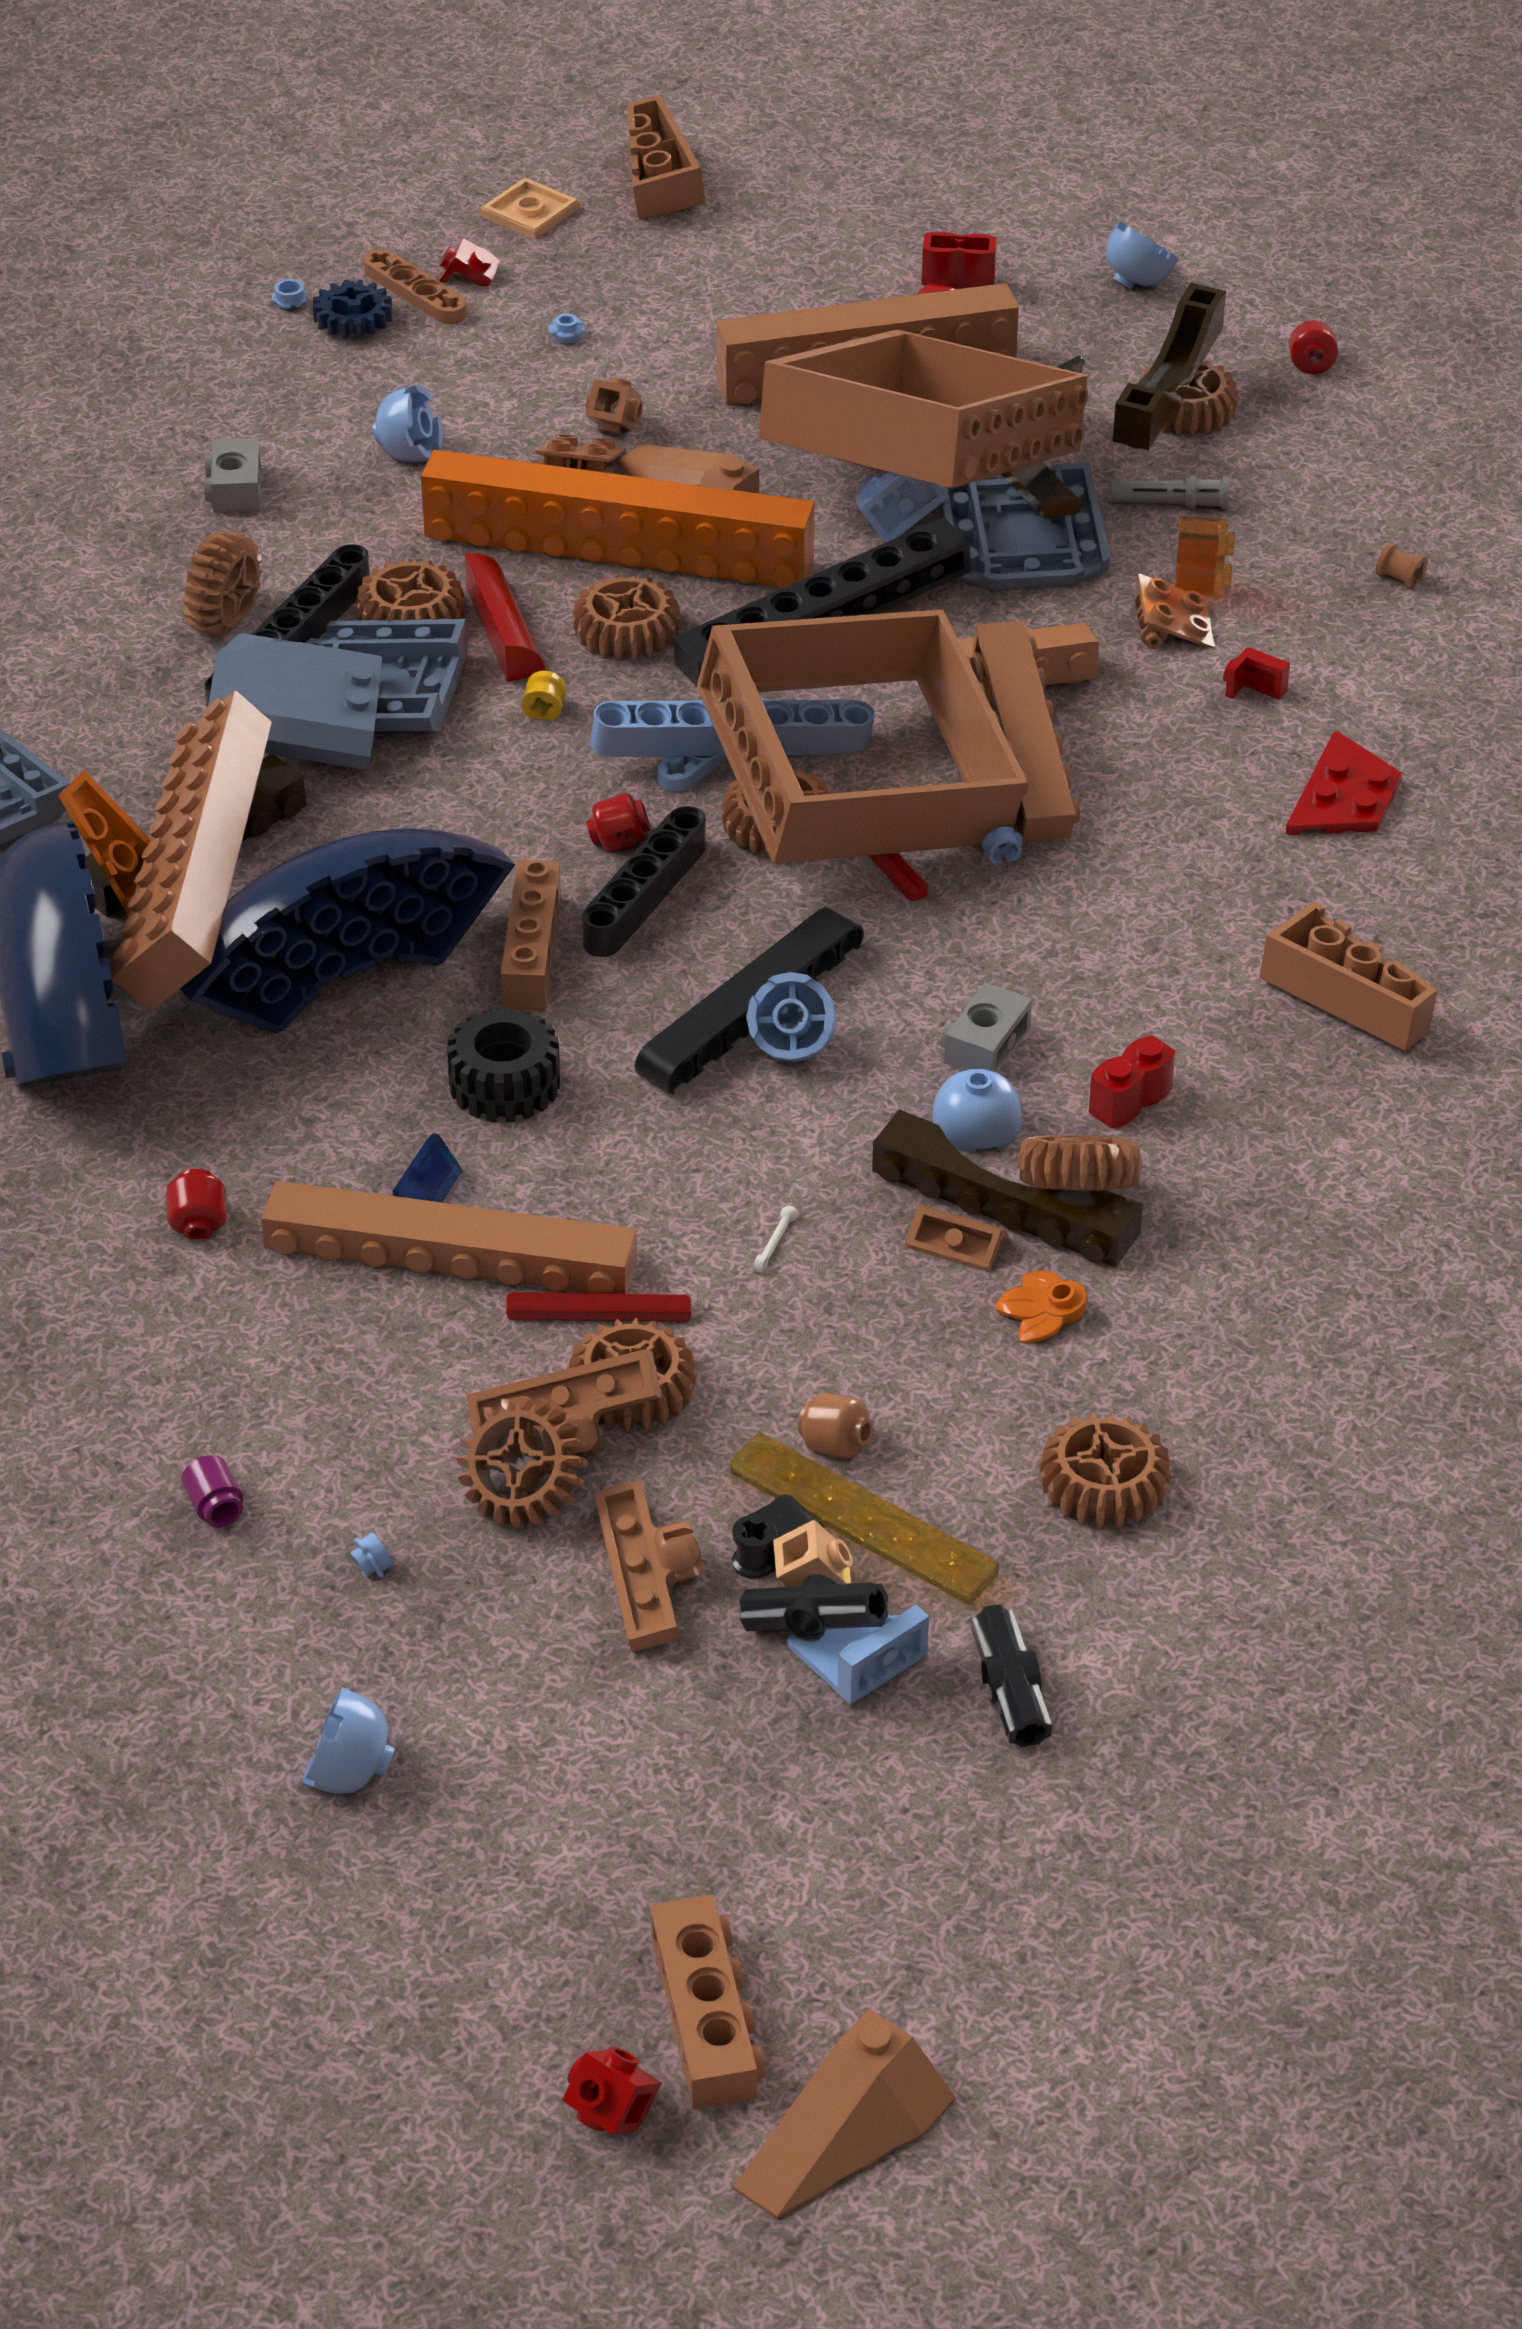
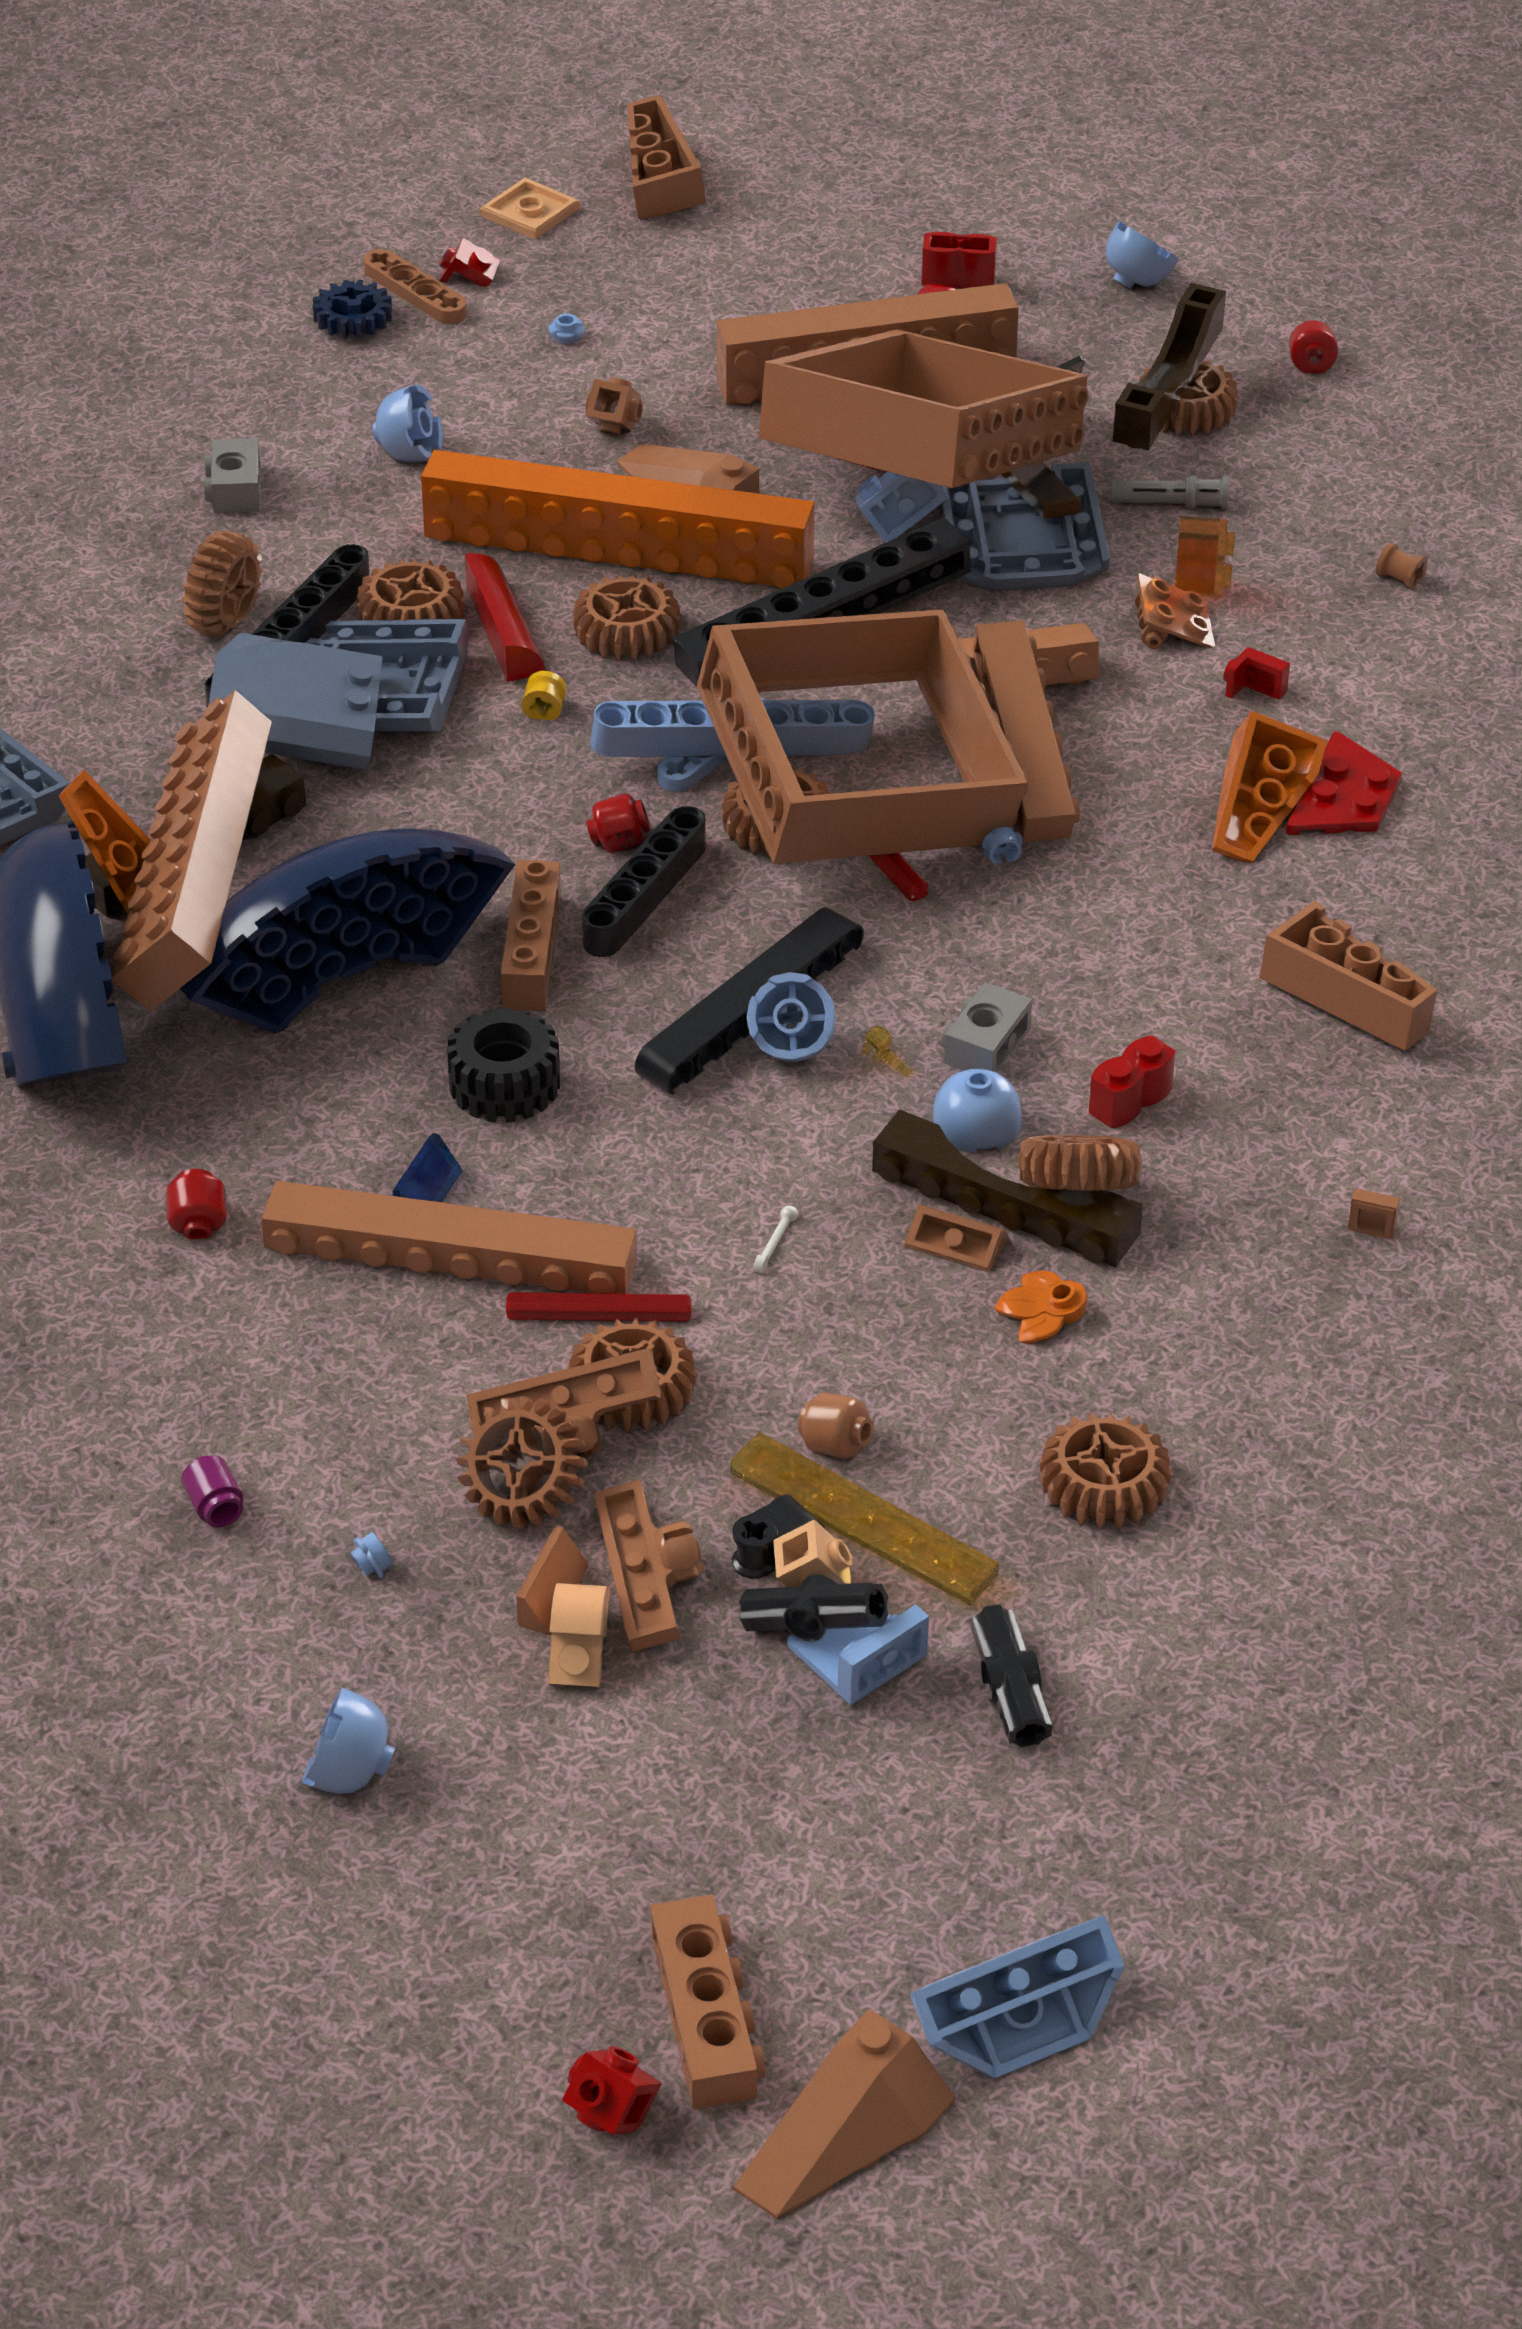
(289, 294): light blue plate -> none
(557, 1563): none -> nougat slope
(568, 449): nougat hinge -> none
(577, 1634): none -> light nougat brick
(881, 1040): none -> clear yellow hand
(1023, 2000): none -> light blue wedge
(1262, 782): none -> orange wedge
(1373, 1213): none -> nougat tile

